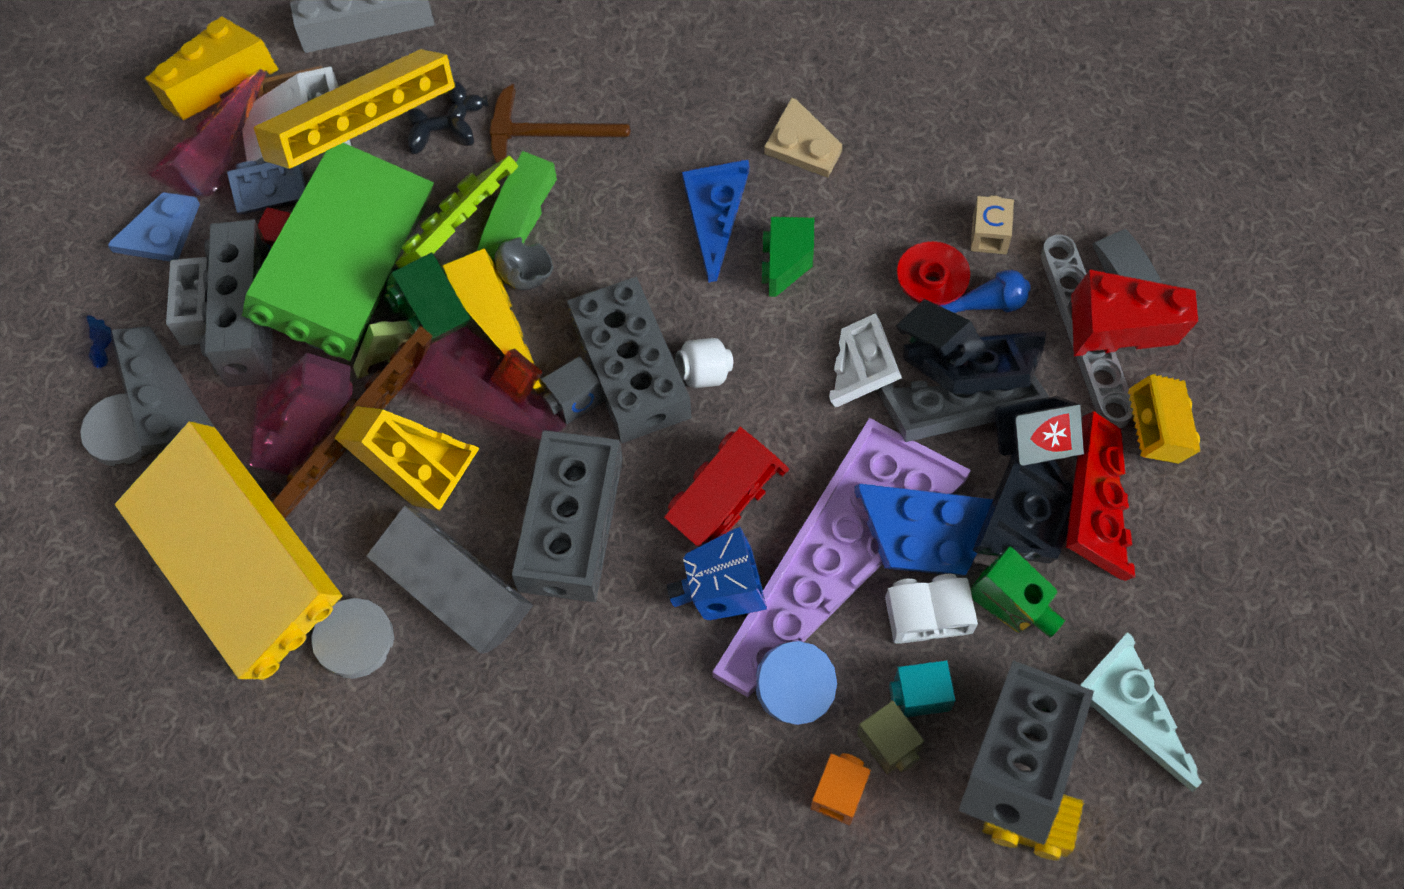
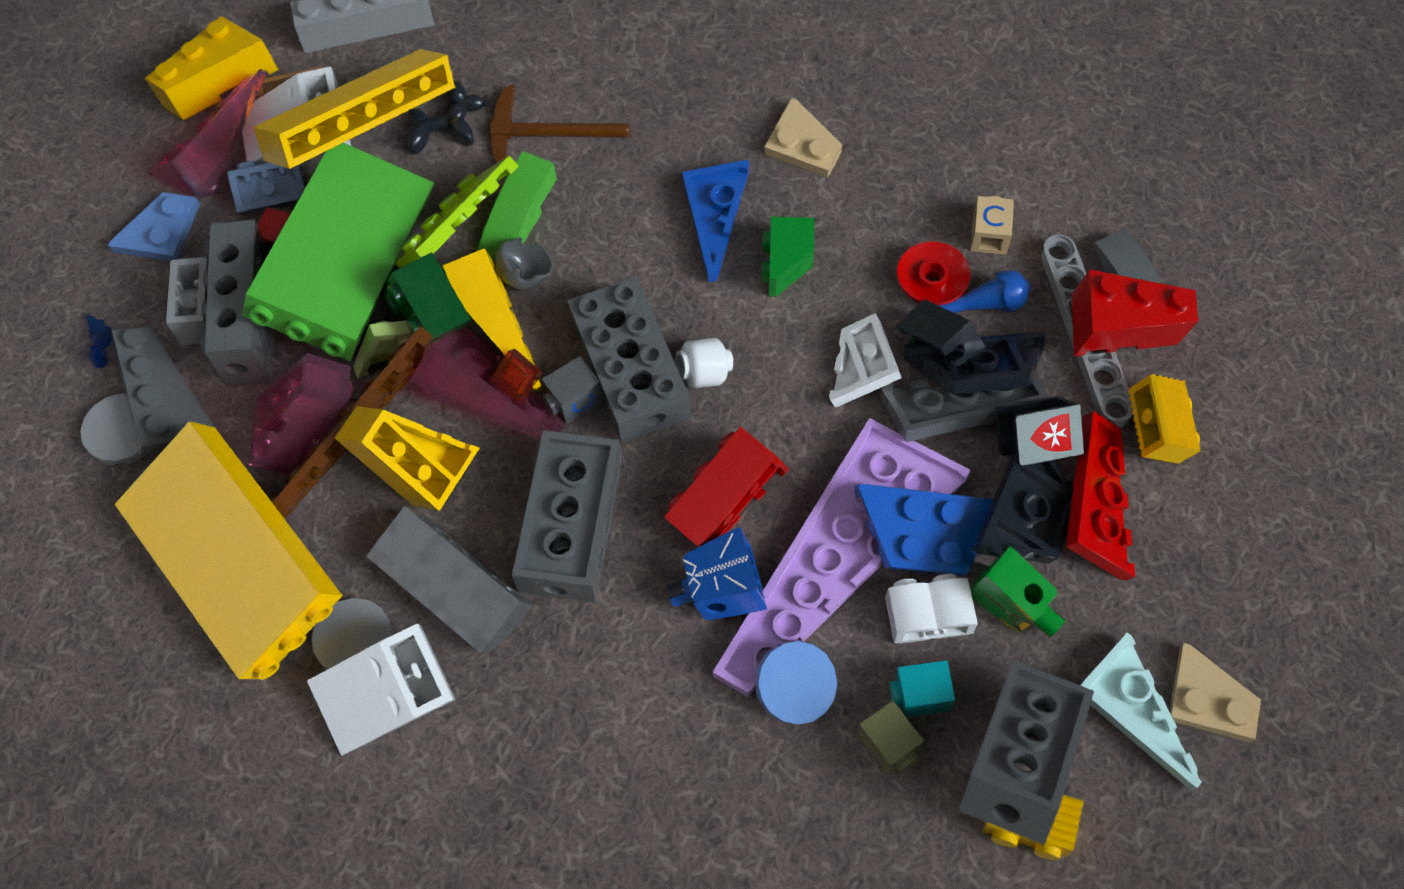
(381, 689): none -> white slope
(841, 787): orange brick -> none
(1211, 698): none -> tan wing

